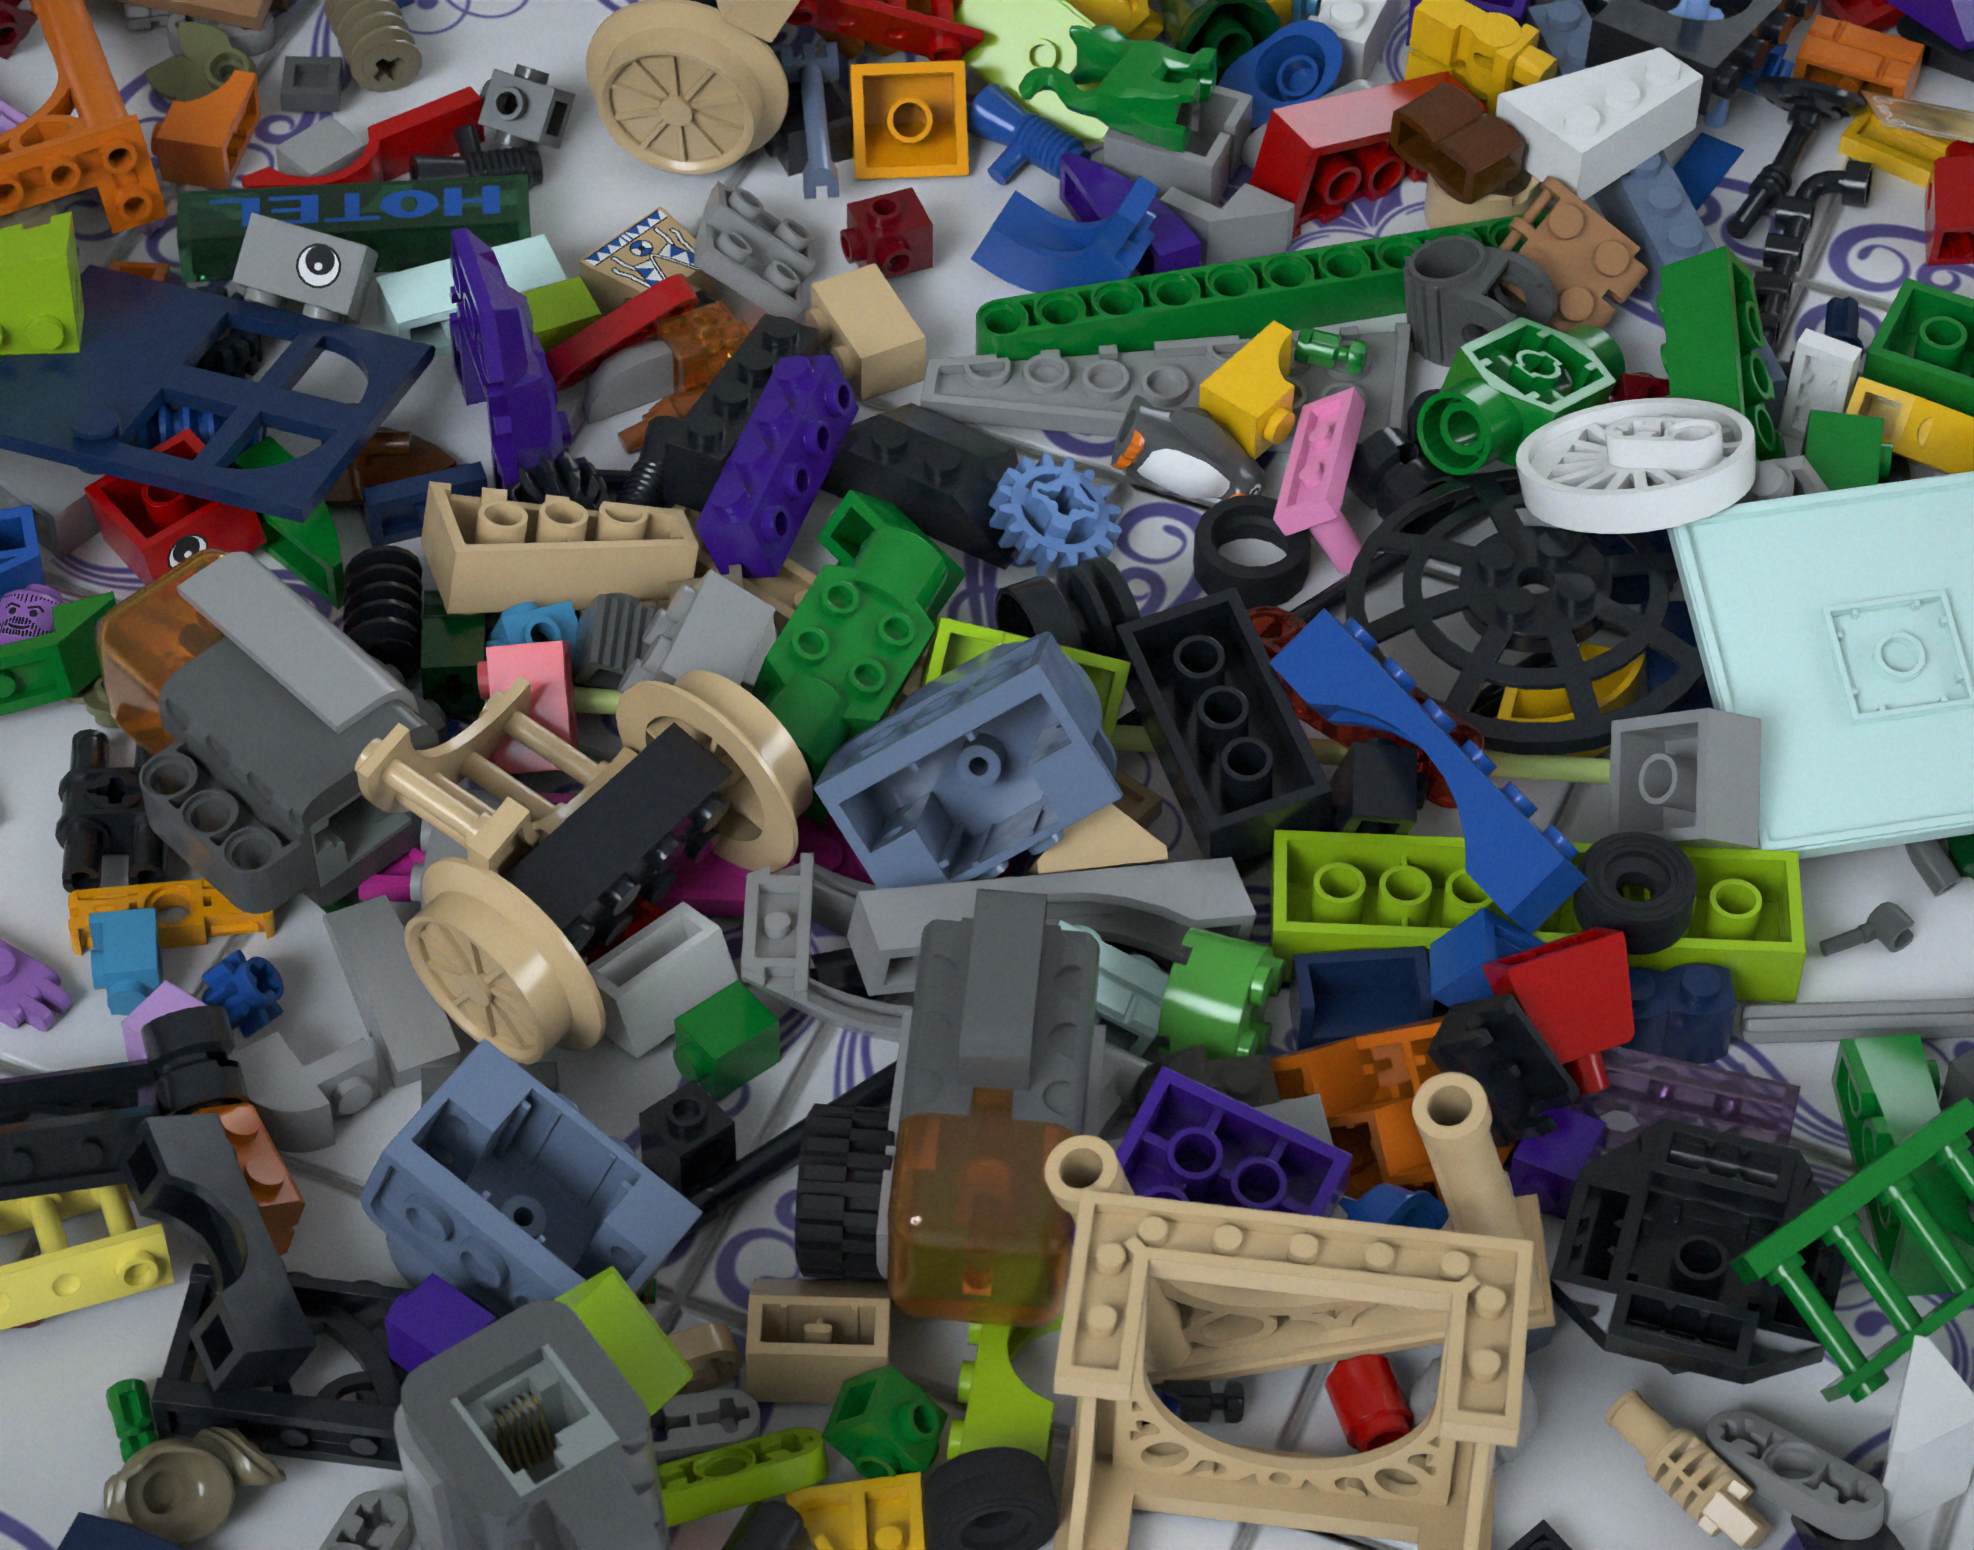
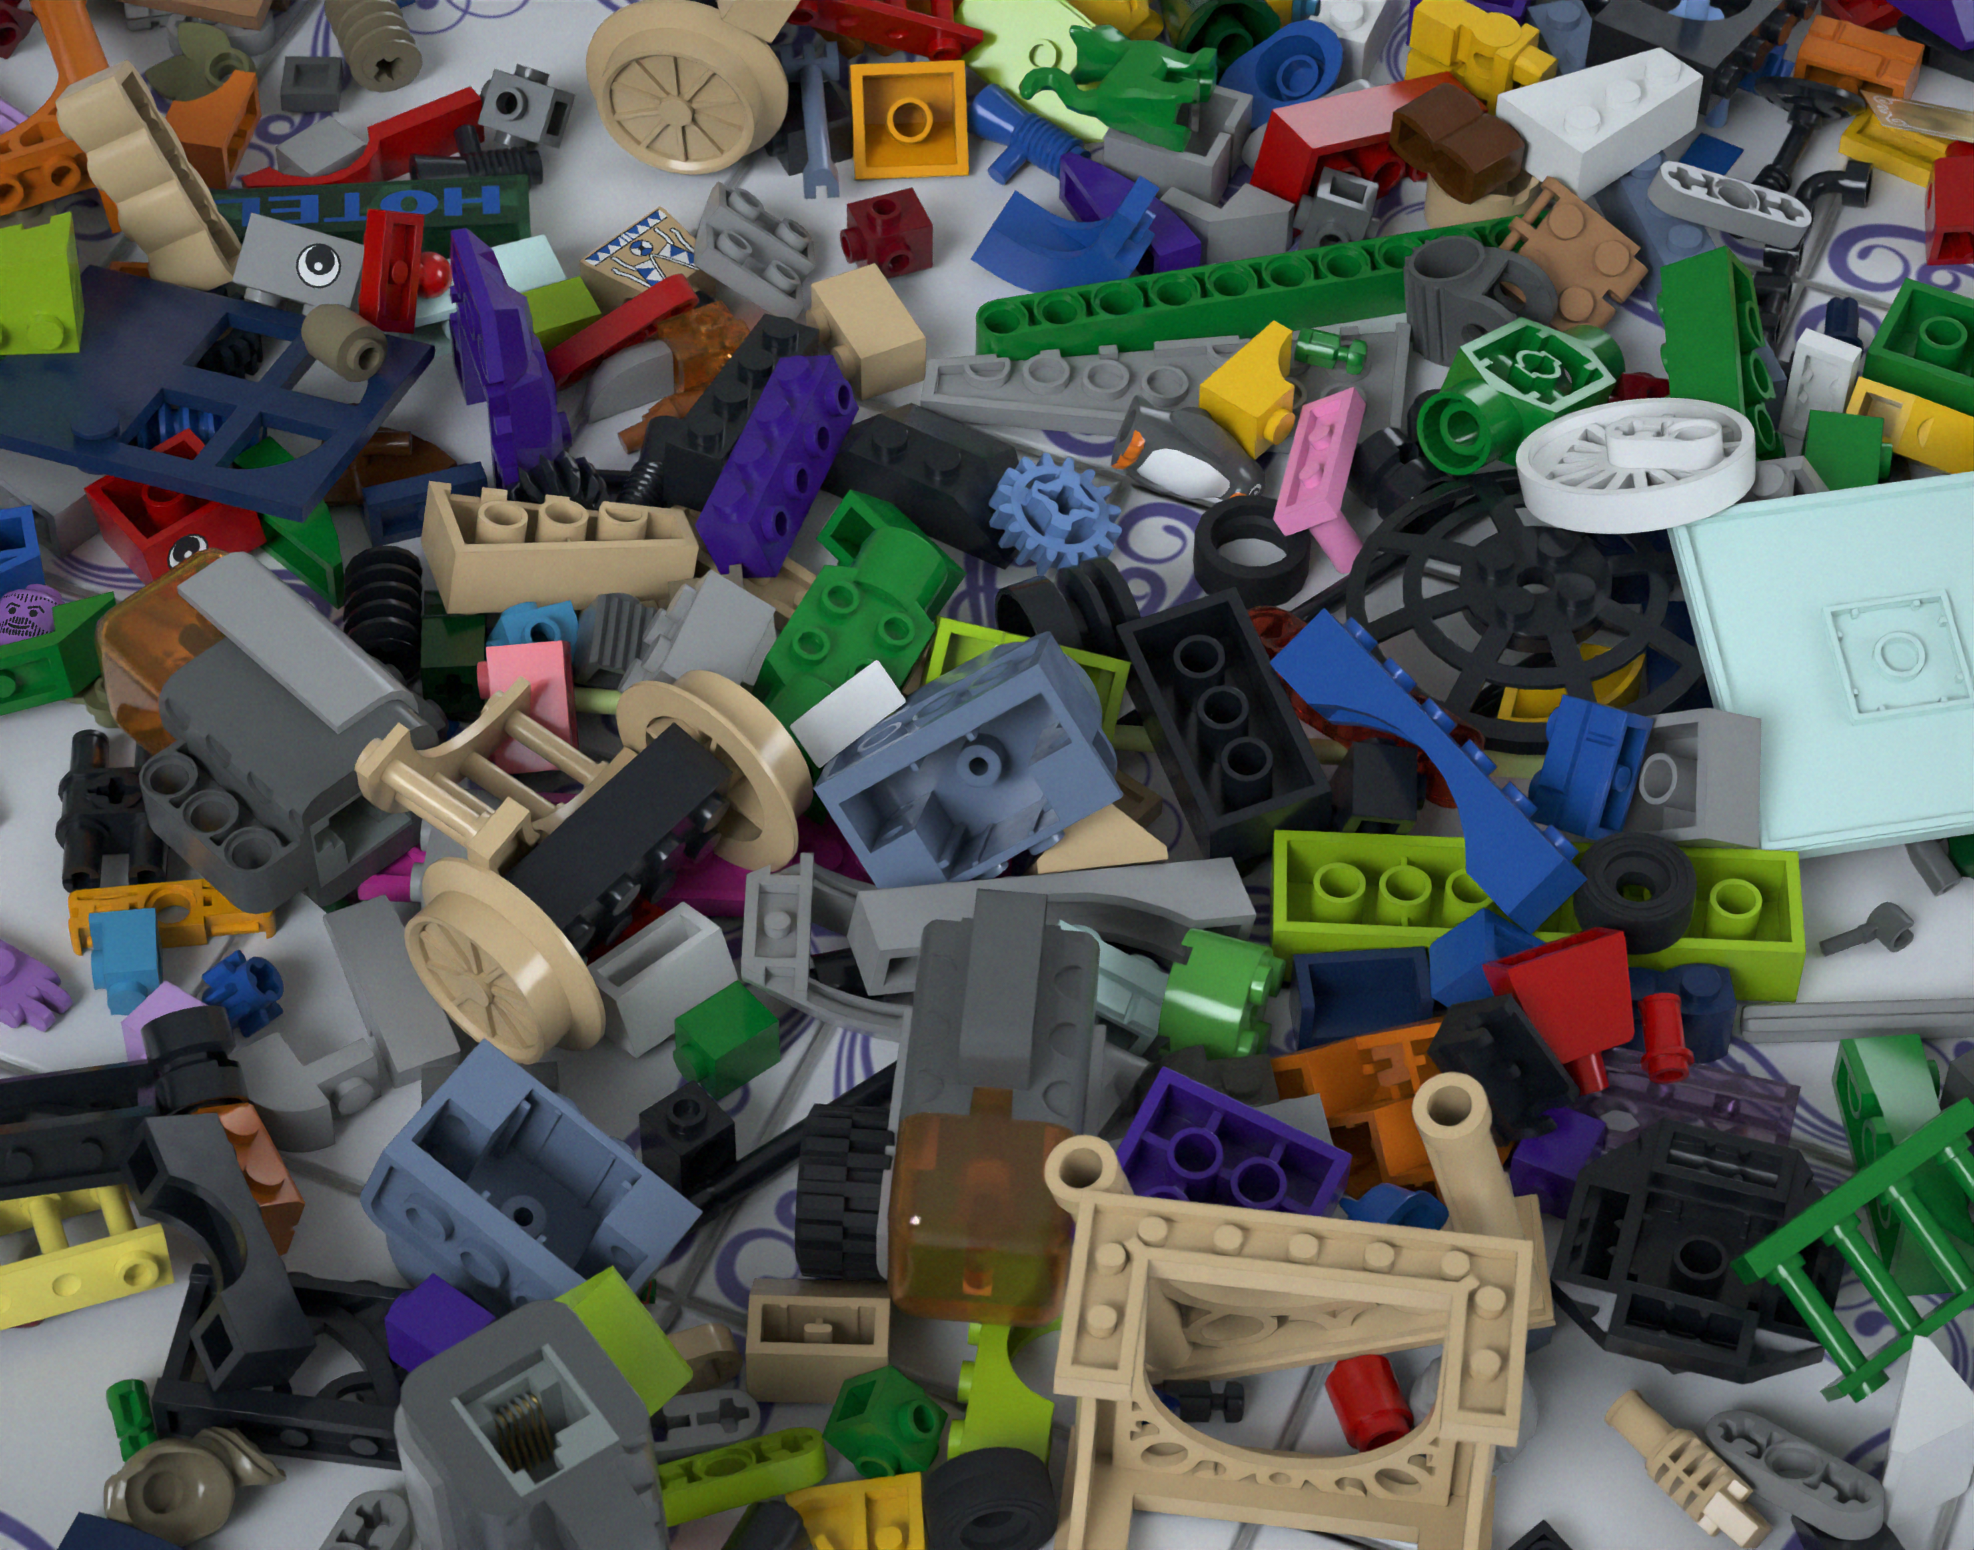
(148, 176): none -> tan brick
(344, 341): none -> dark tan brick
(398, 270): none -> red plate
(847, 713): none -> white sticker
(1337, 211): none -> dark grey brick
(1589, 767): none -> blue brick
(1666, 1054): none -> red pin
(1729, 205): none -> light grey beam

